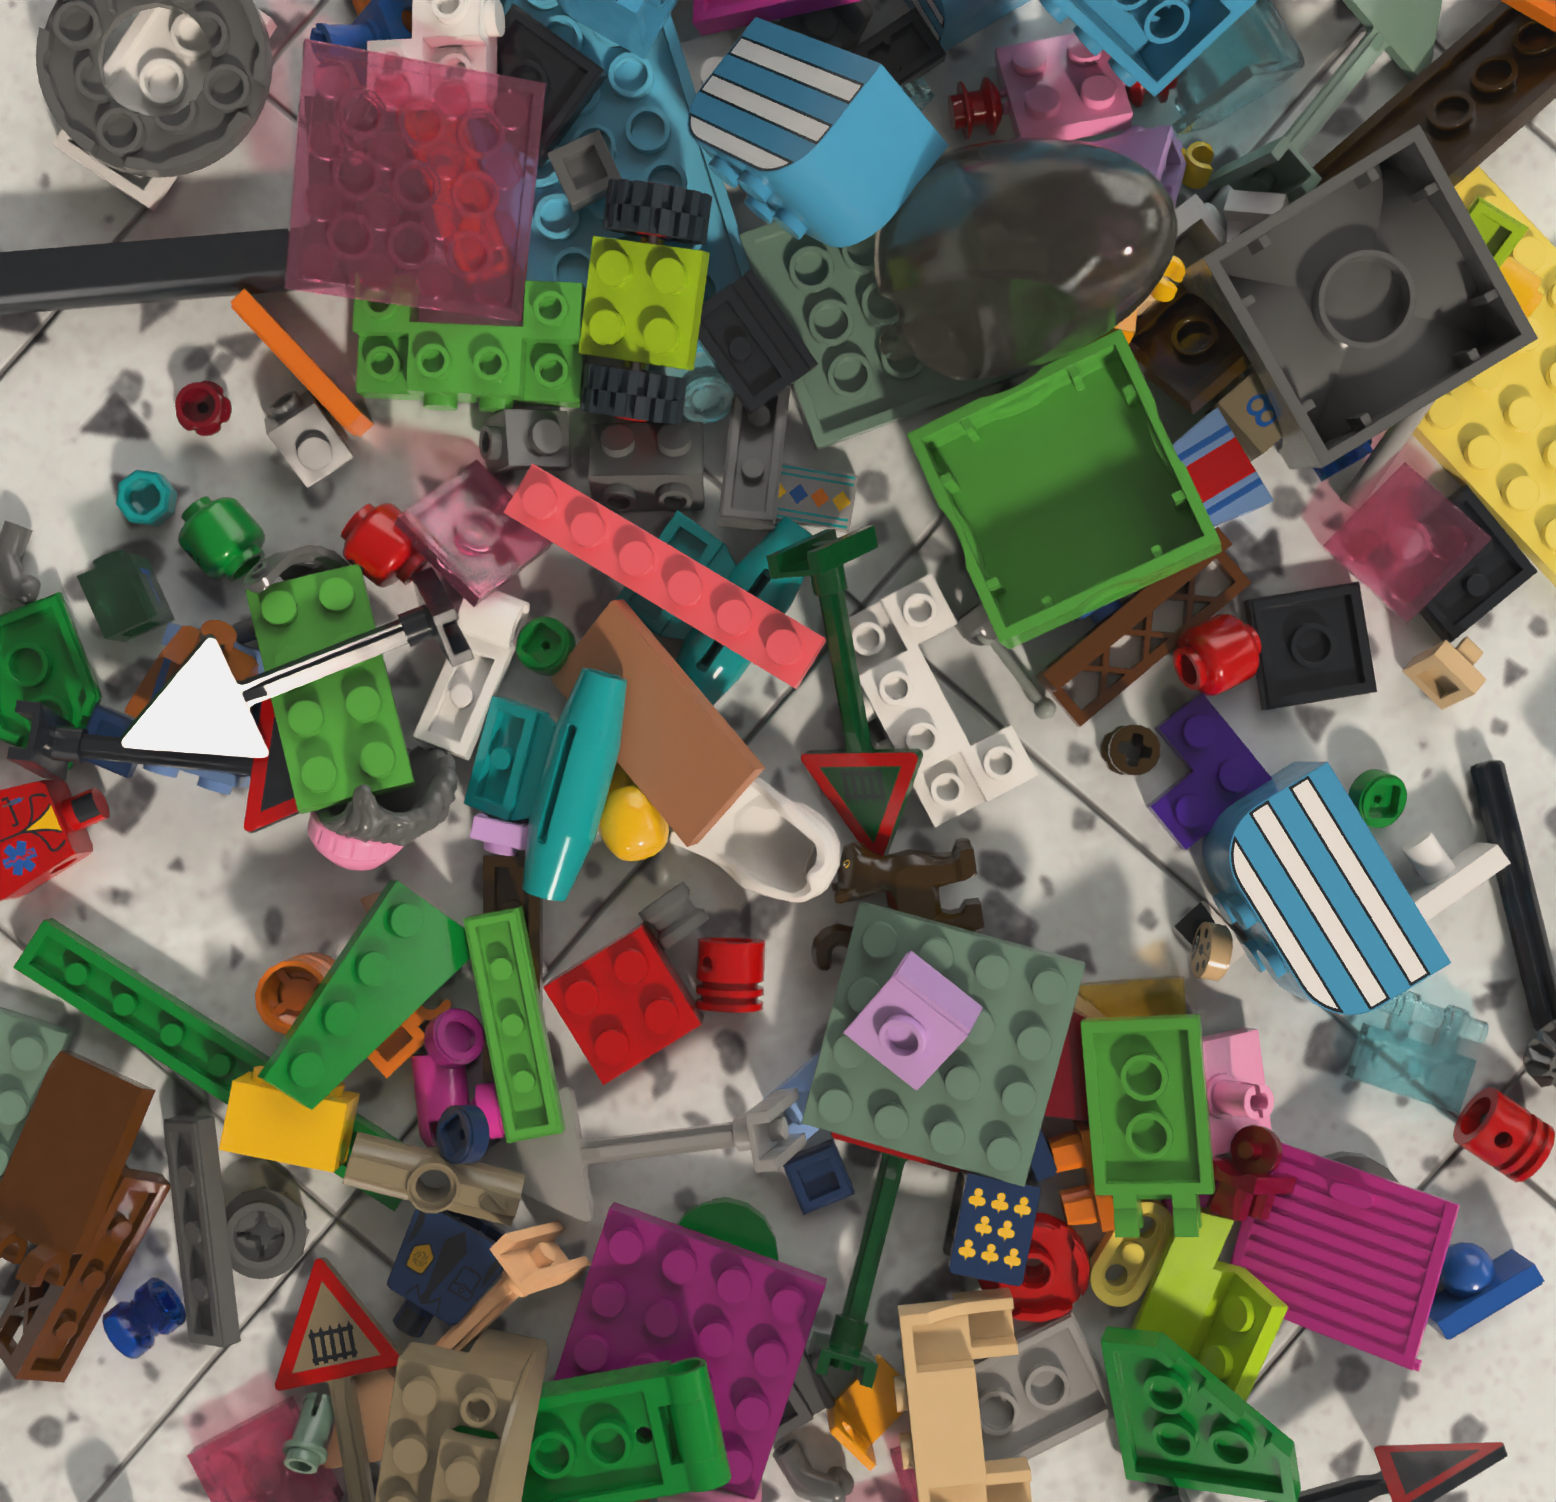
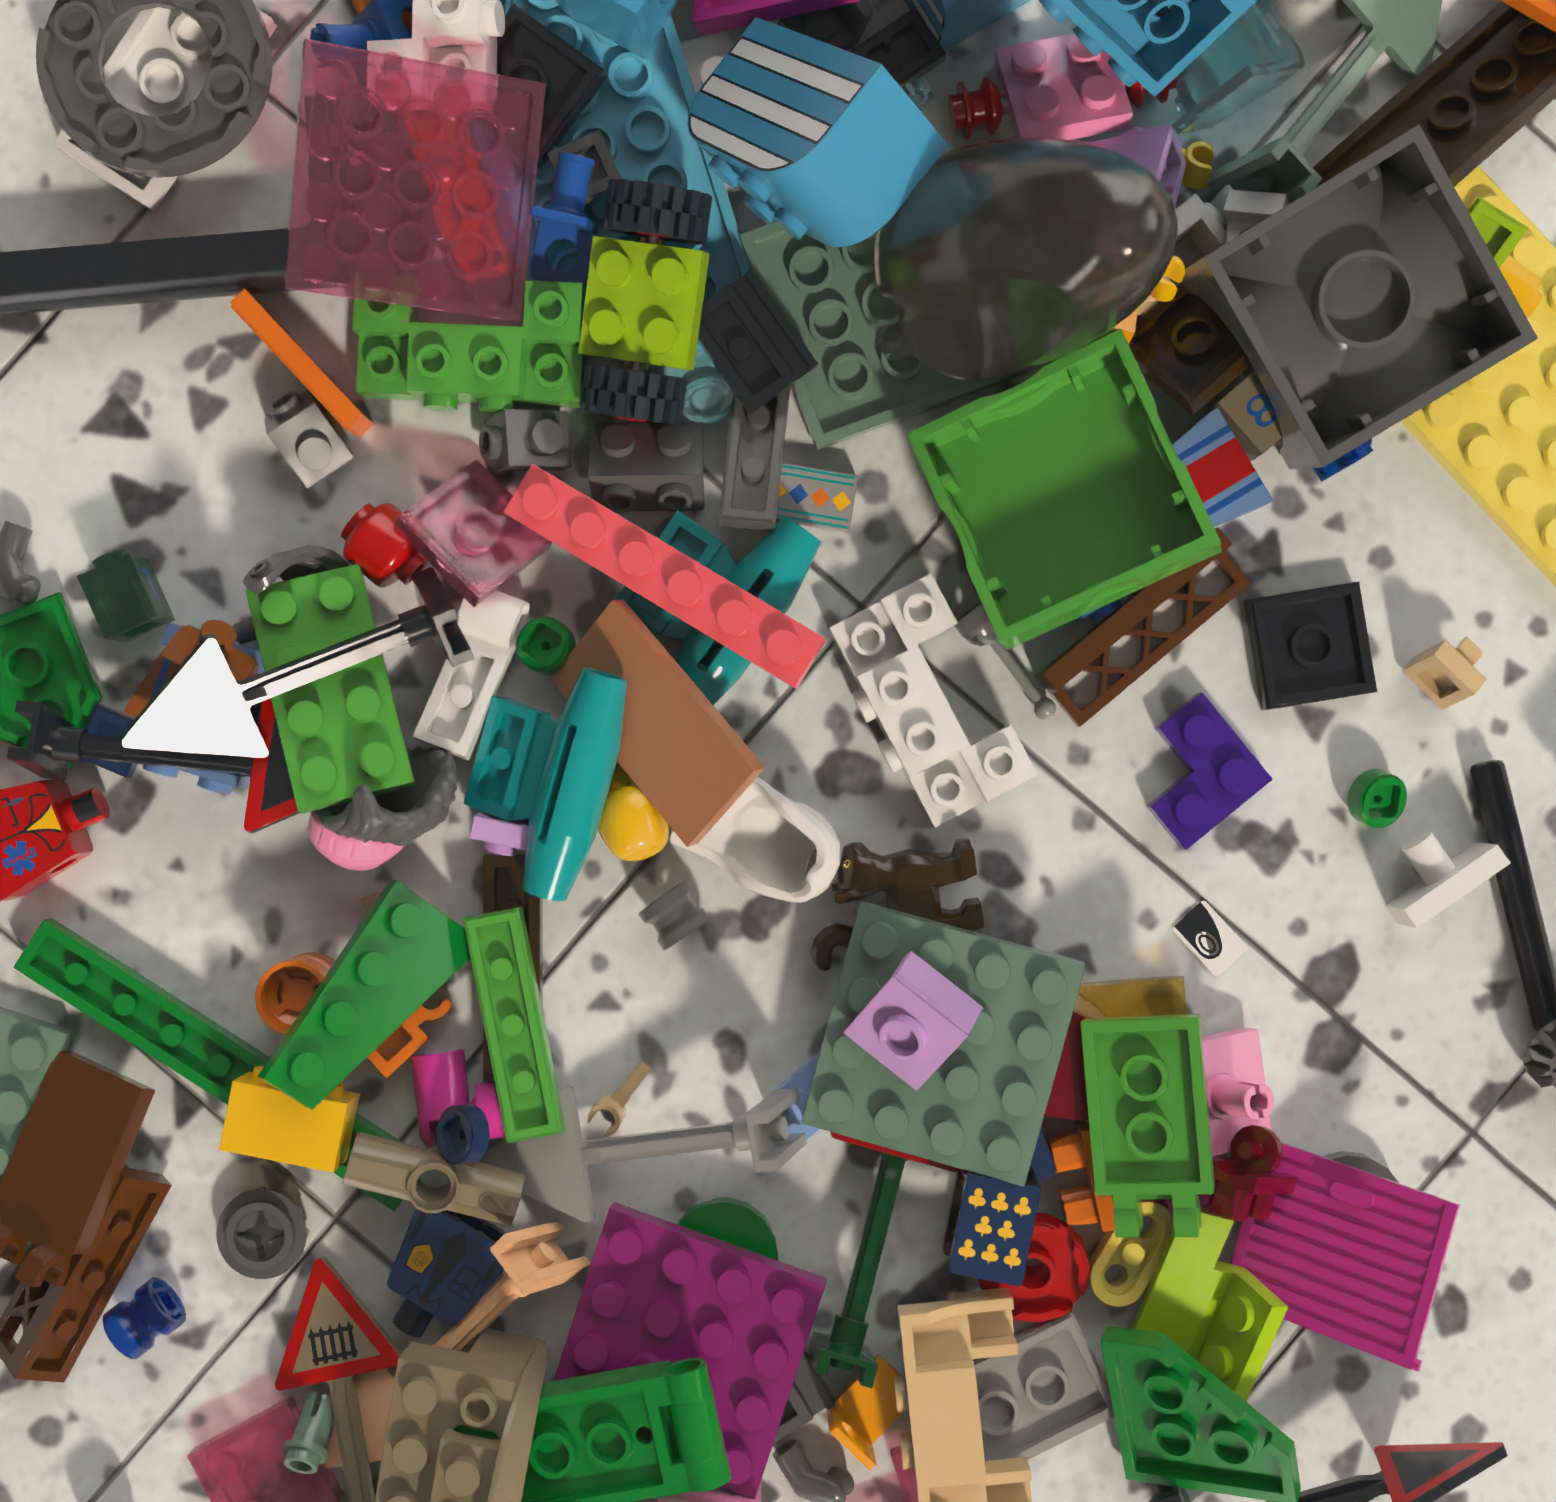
(146, 498): teal tile -> none
(192, 397): dark red plate -> none
(201, 1230): dark grey tile -> none
(221, 538): green head -> none
(454, 1038): magenta tile -> none
(565, 220): none -> blue bracket
(616, 1102): none -> tan hand
(624, 1003): red brick -> none
(730, 974): red piece -> none
(818, 1176): dark blue tile -> none
(861, 782): dark green piece -> none
(1142, 738): dark brown bush -> none
(1211, 951): tan tile -> none
(1217, 654): red head -> none
(1317, 894): dark azure brick -> none
(1381, 459): bar -> none
(1406, 543): clear pink plate -> none
(1413, 1067): clear light blue plate -> none
(1478, 1286): blue tile -> none
(1483, 581): black tile -> none
(1508, 1137): red piece -> none

